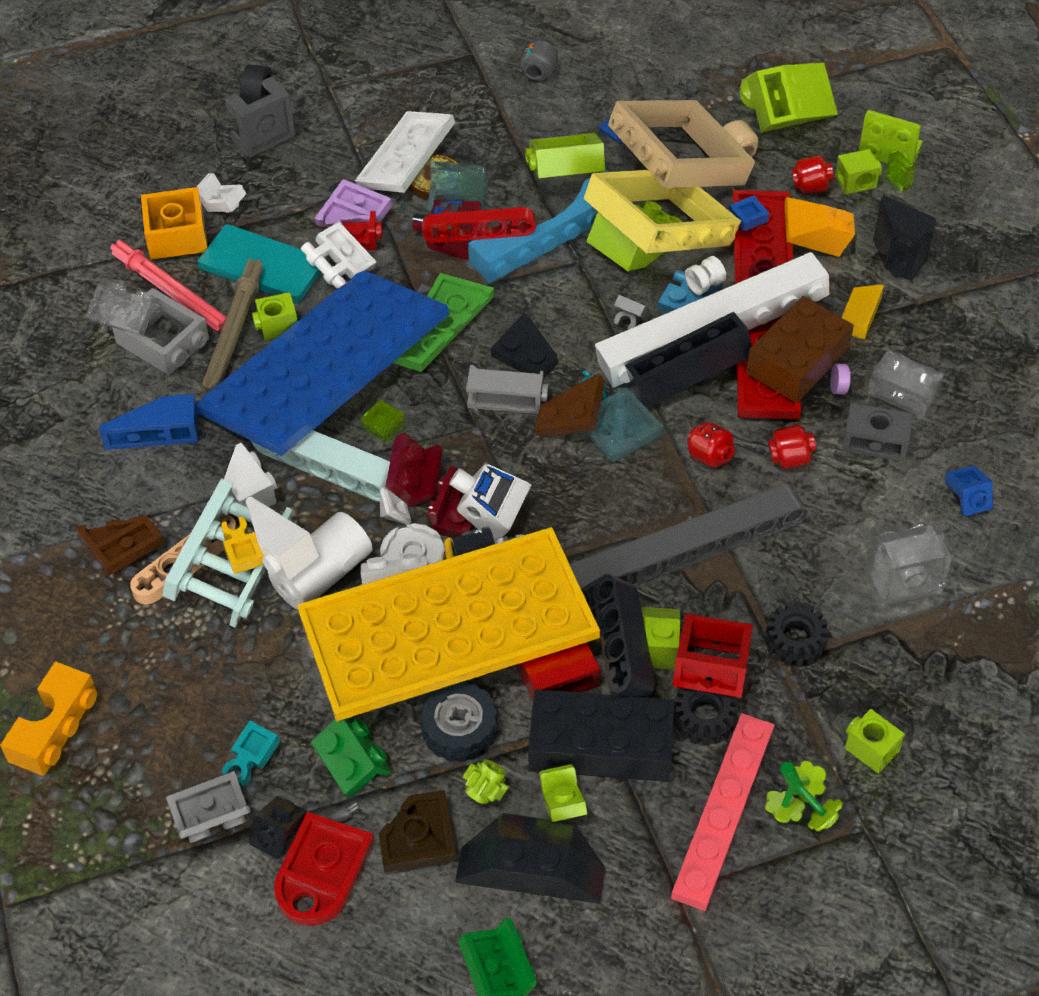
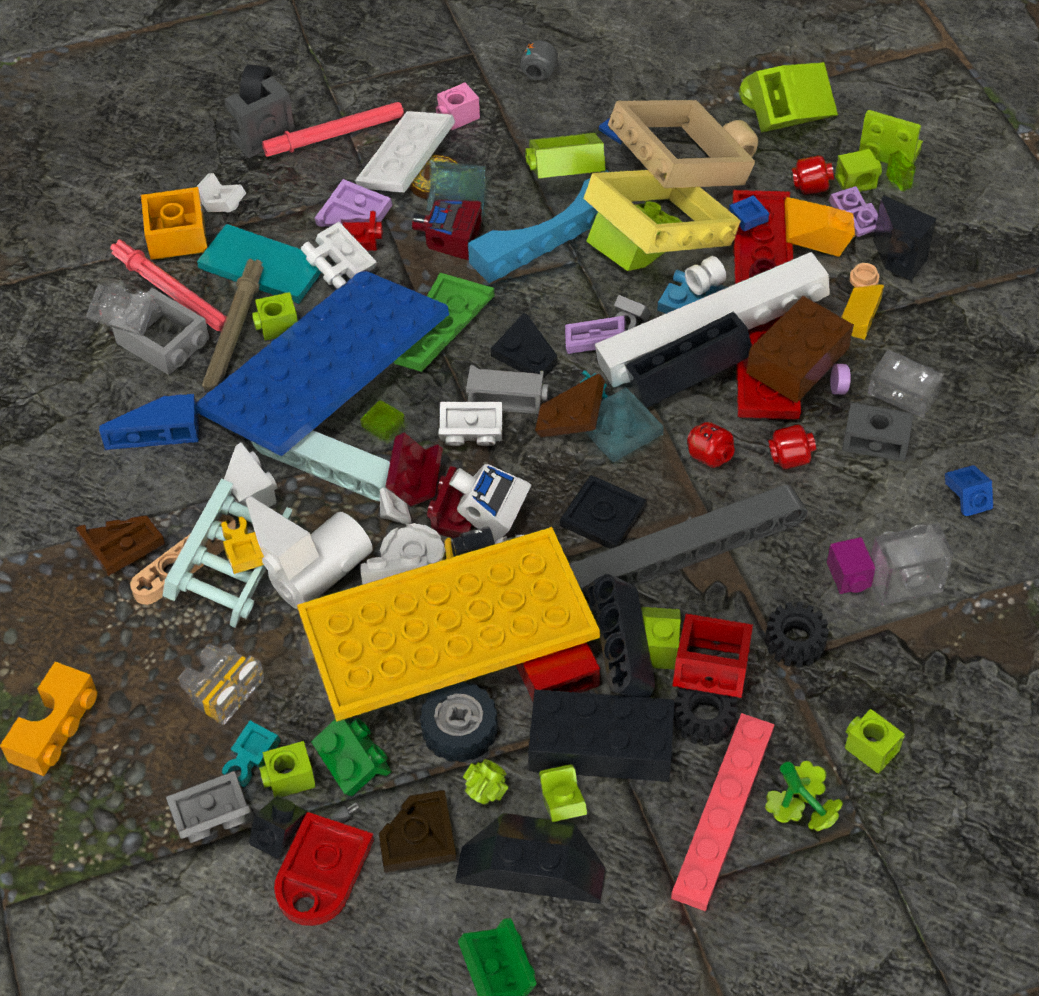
(223, 681): none -> clear hips
(293, 757): none -> lime brick
(332, 129): none -> coral axle
(460, 103): none -> bright pink brick
(470, 422): none -> white bracket
(479, 229): red beam -> none
(593, 331): none -> lavender tile
(603, 512): none -> black tile
(851, 565): none -> magenta brick
(852, 201): none -> lavender slope
(864, 275): none -> light nougat plate

